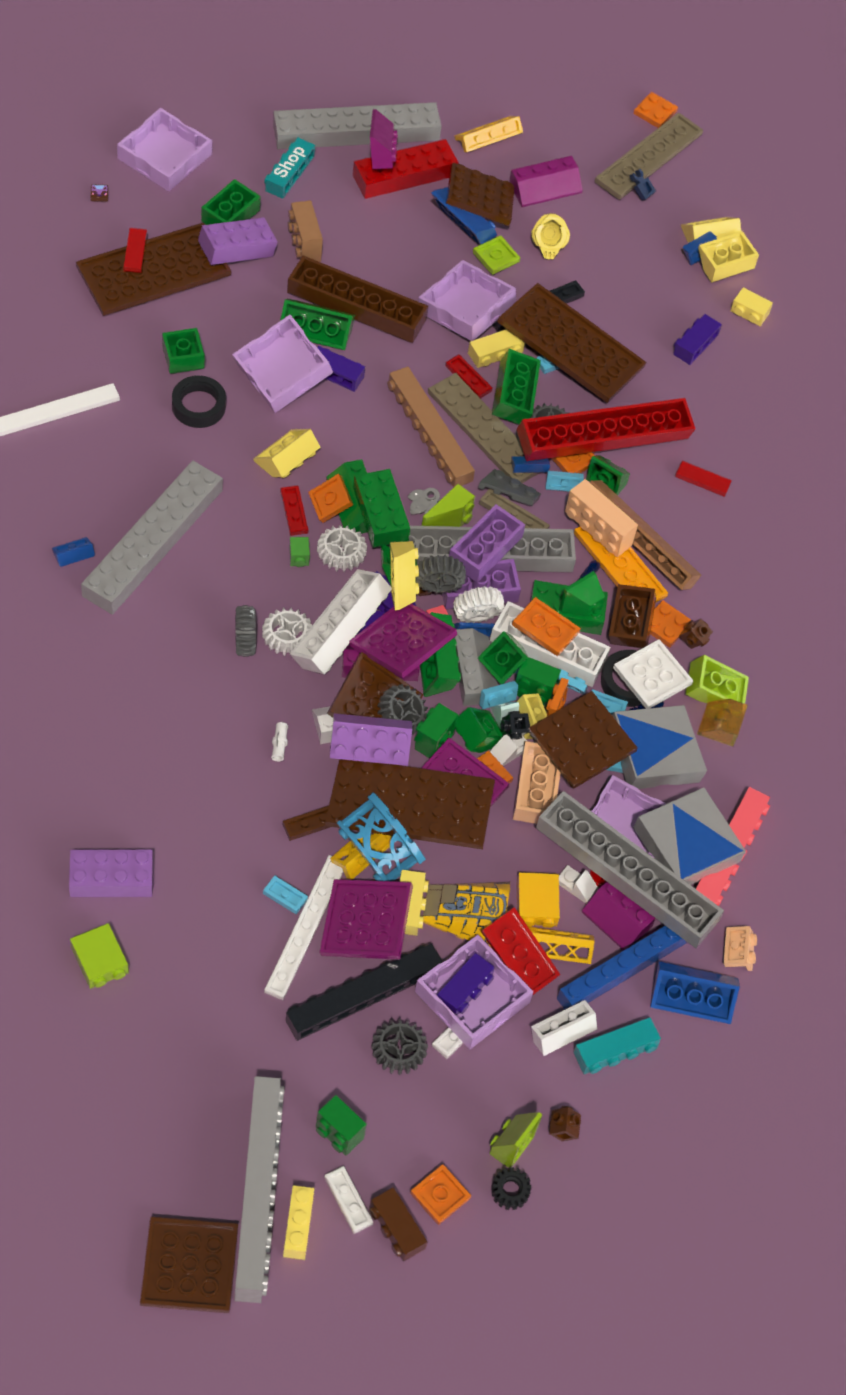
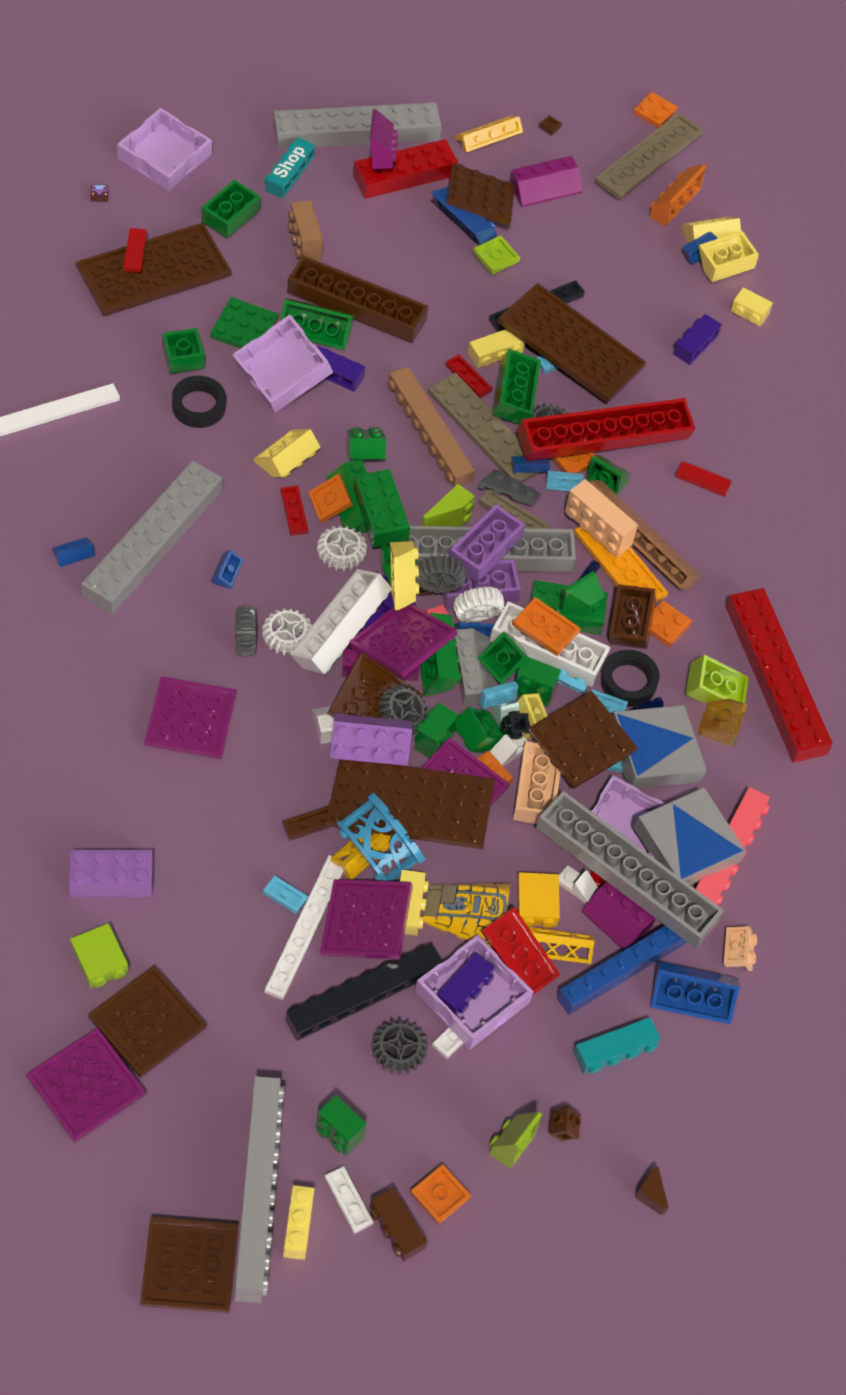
(85, 1085): none -> magenta plate
(147, 1021): none -> reddish brown plate
(190, 717): none -> magenta plate
(227, 569): none -> blue slope
(237, 241): medium lavender brick -> none
(242, 323): none -> green plate
(279, 742): white pin -> none
(299, 551): bright green brick -> none
(366, 443): none -> green brick
(421, 501): light grey plate -> none
(468, 300): lavender tile -> none
(511, 1176): black tyre -> none
(550, 125): none -> reddish brown tile
(550, 235): light yellow helmet -> none
(560, 696): orange plate -> none
(564, 1027): white brick -> none
(643, 186): dark blue plate -> none
(653, 674): white plate -> none
(653, 1192): none -> reddish brown slope
(677, 194): none -> orange slope
(696, 633): reddish brown brick -> none
(778, 675): none -> red brick

